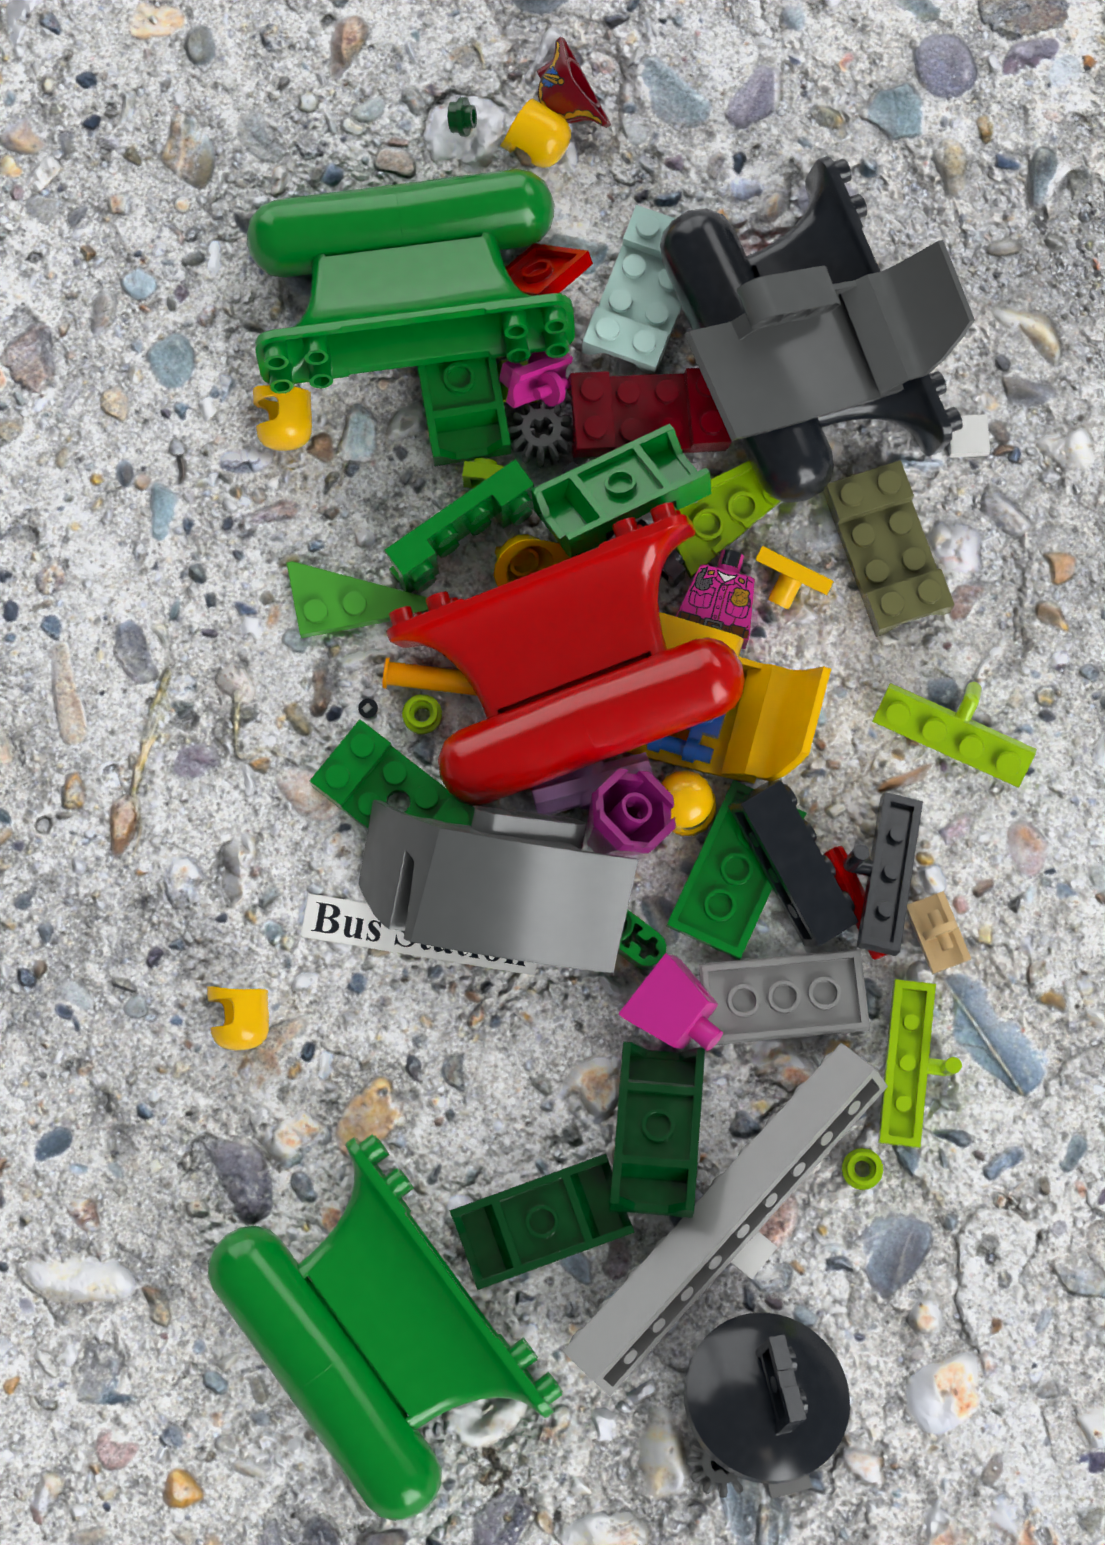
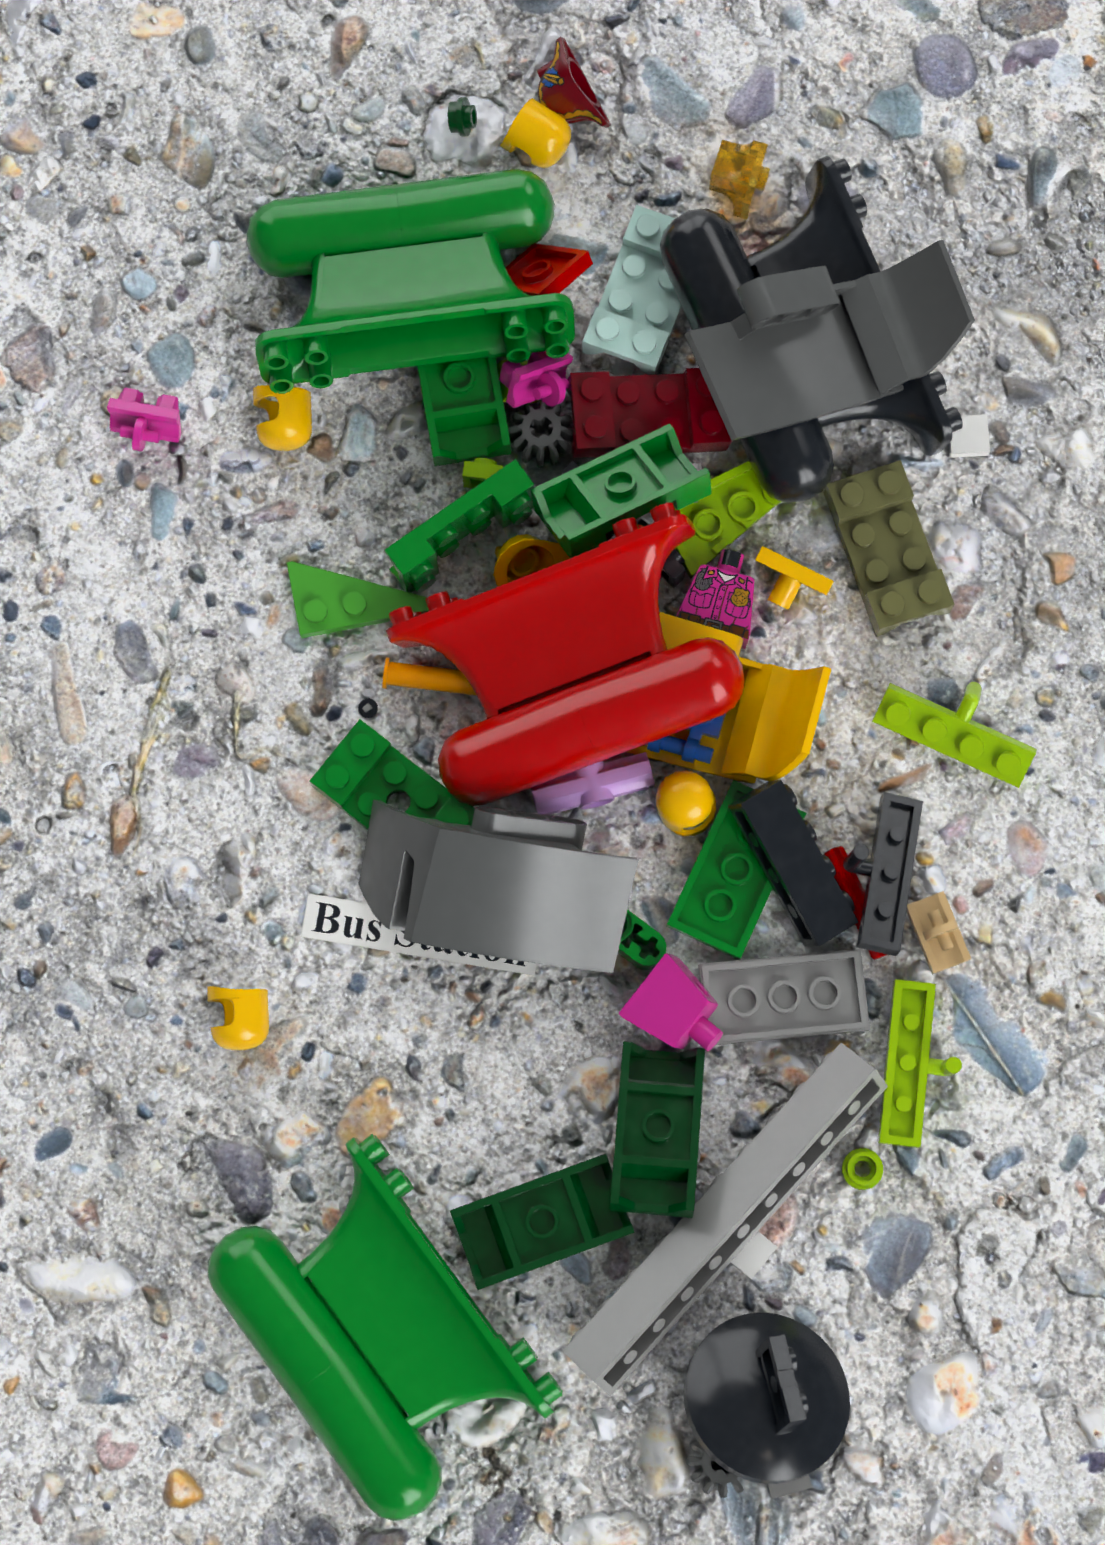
(144, 421): none -> dark pink hips
(422, 702): lime plate -> none
(629, 814): magenta cone -> none
(739, 174): none -> clear yellow brick

